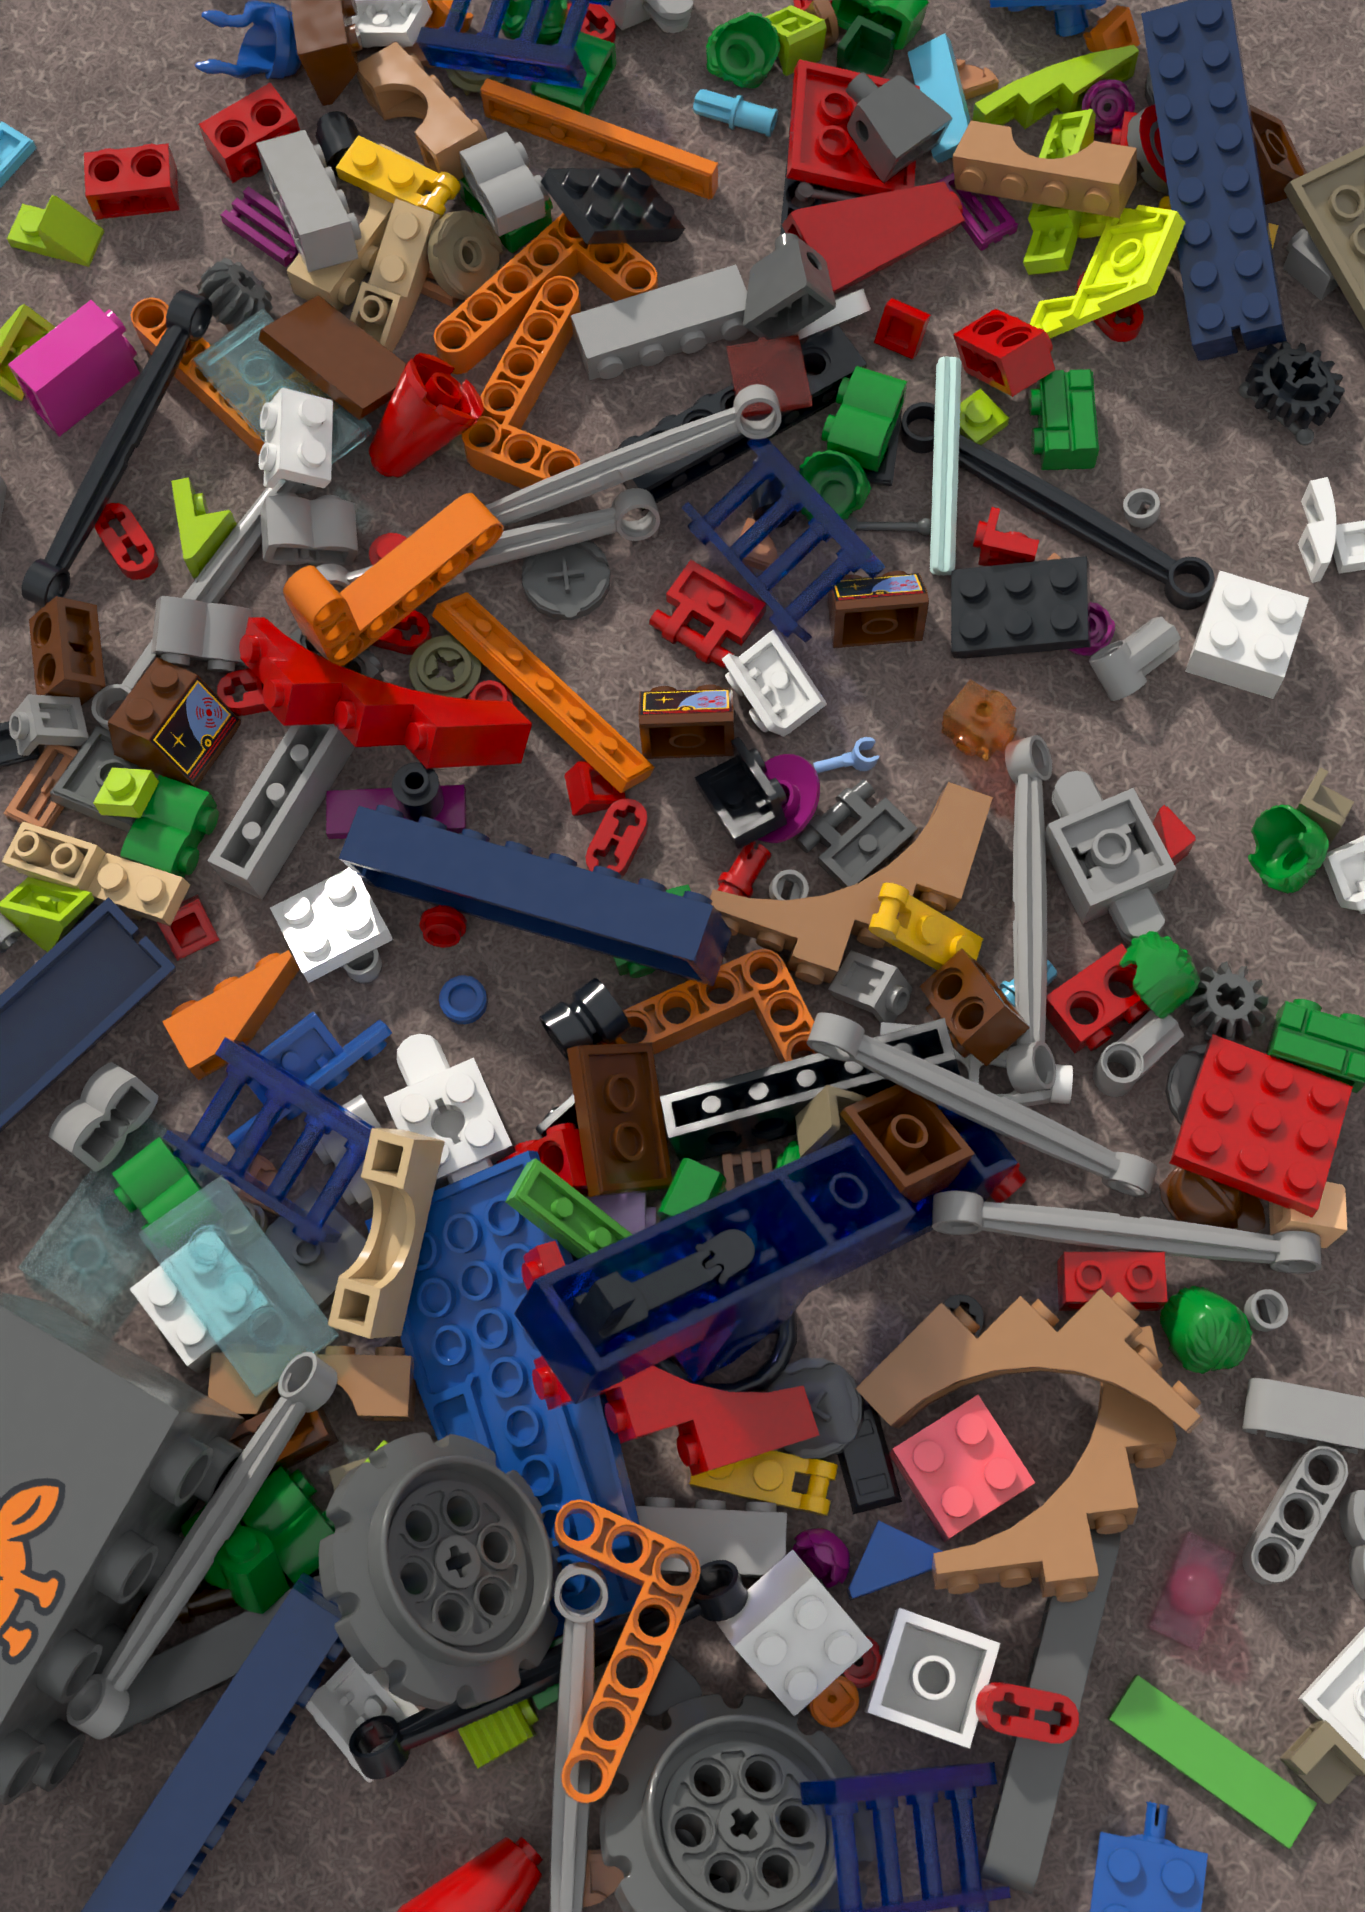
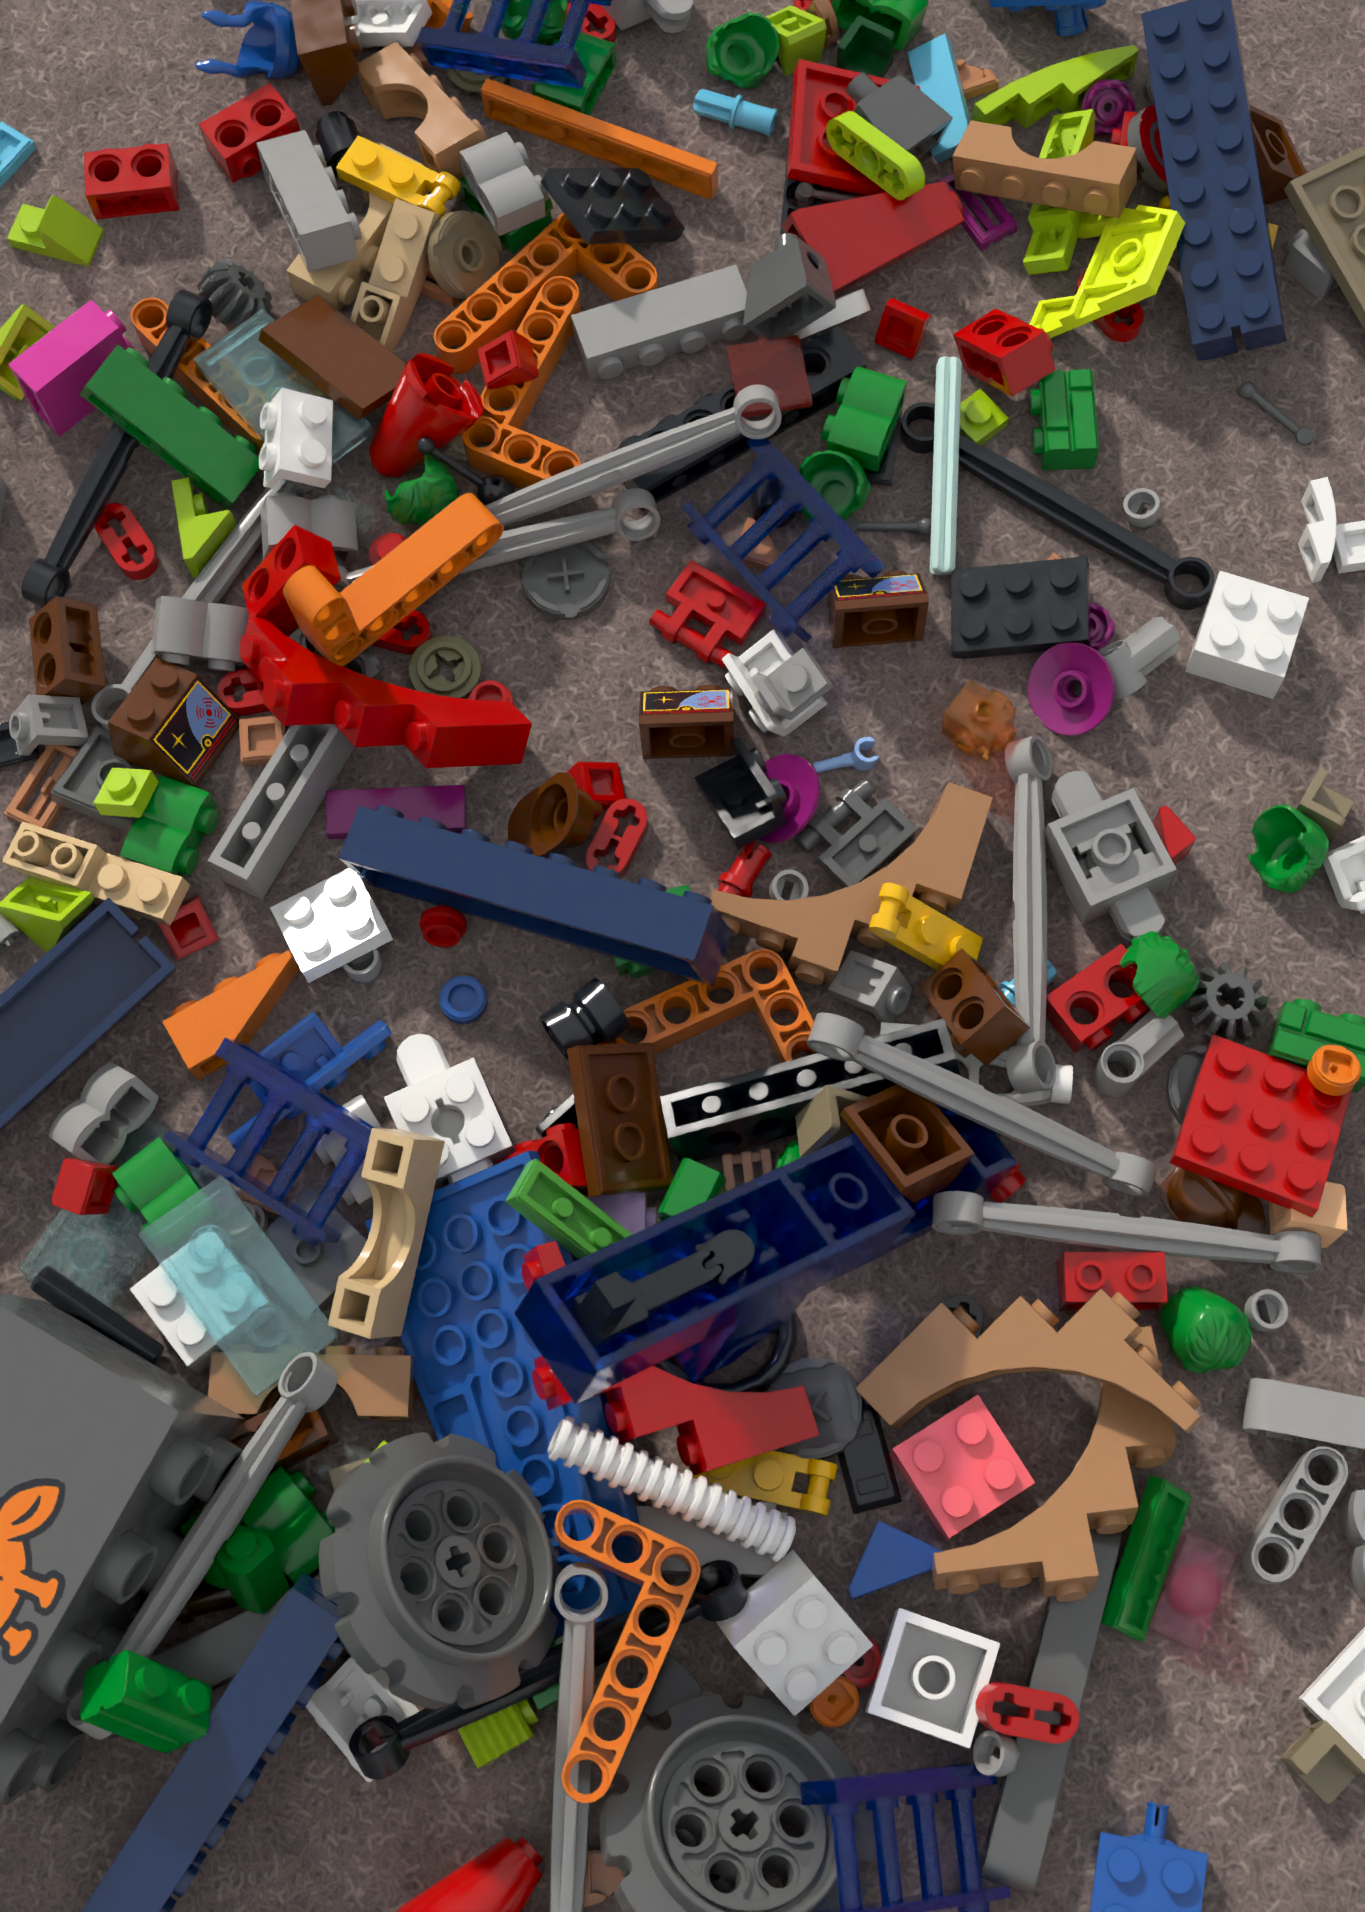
(85, 1187): none -> red slope
(92, 1312): none -> black axle
(145, 1702): none -> green brick
(171, 426): none -> green brick
(242, 207): magenta tile -> none
(259, 739): none -> nougat tile
(265, 585): none -> red brick
(418, 791): black brick -> none
(424, 497): none -> green hair
(489, 488): none -> black hinge
(507, 361): none -> red slope
(543, 692): orange tile -> none
(553, 816): none -> reddish brown piece
(672, 1488): none -> white piece
(792, 685): none -> light grey bracket
(823, 1555): magenta plate -> none
(896, 168): none -> lime beam
(991, 1763): none -> light grey hinge
(1002, 547): red bracket -> none
(1052, 688): none -> magenta dish
(1113, 31): orange tile -> none
(1146, 1559): none -> green plate
(1212, 1761): bright green tile -> none
(1294, 385): black gear -> none
(1333, 1070): none -> orange tile

